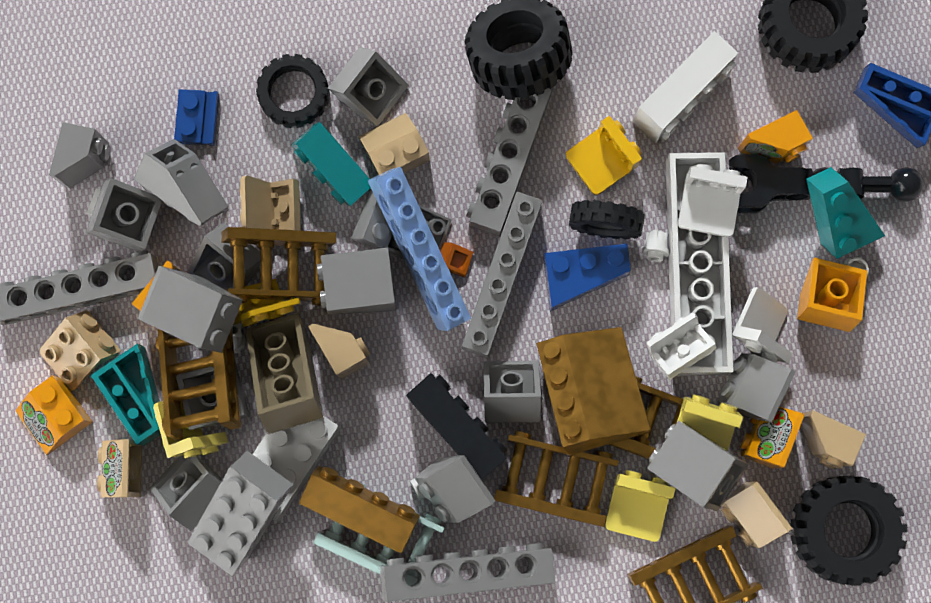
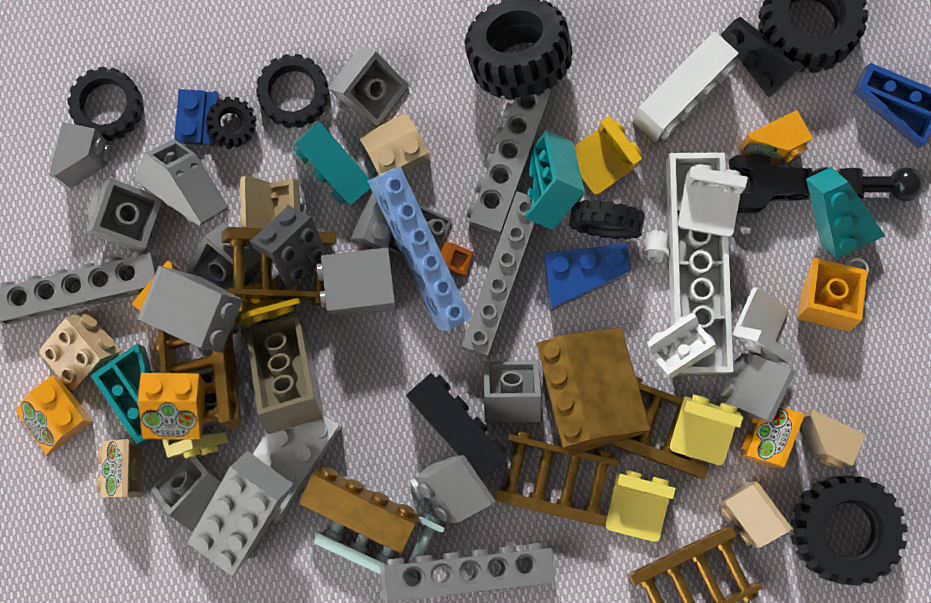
(95, 79): none -> black tyre
(171, 405): none -> light orange slope
(235, 107): none -> black tyre
(291, 244): none -> dark grey bracket
(341, 350): tan slope -> none
(555, 181): none -> teal wedge
(696, 466): light grey slope -> none
(763, 61): none -> black wing

